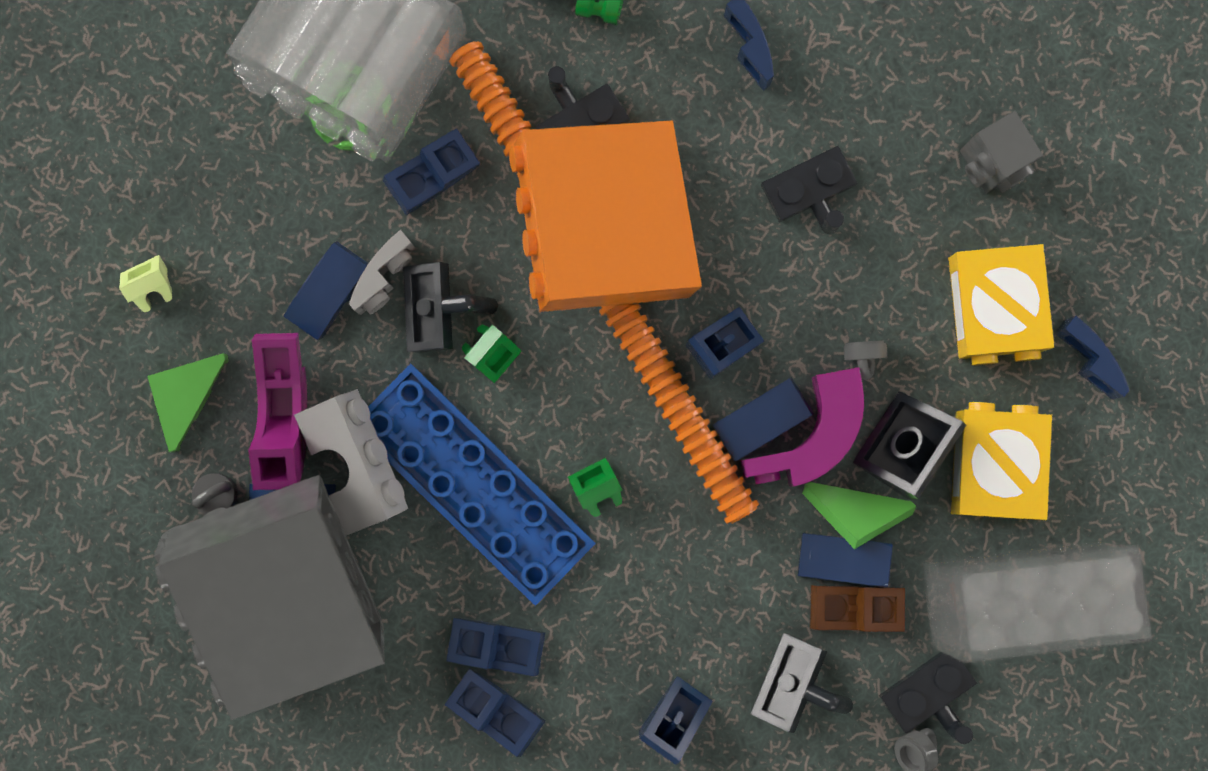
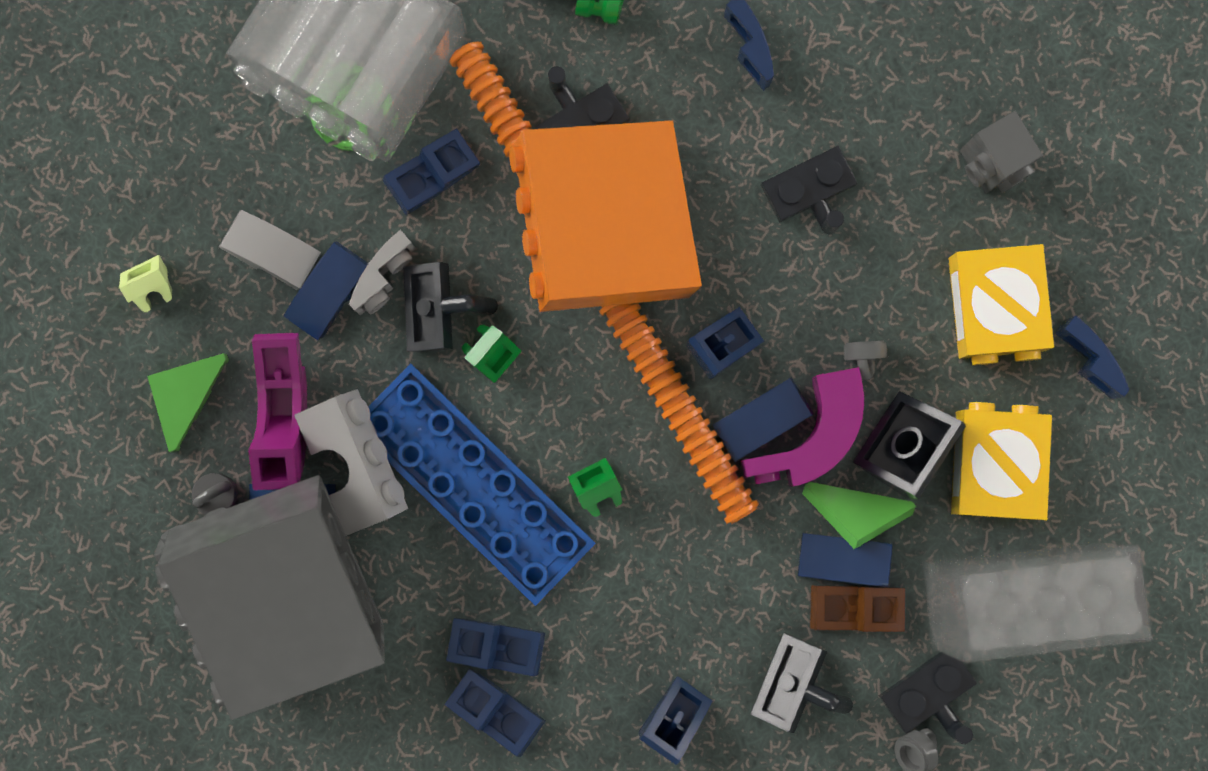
(269, 249): none -> light grey slope

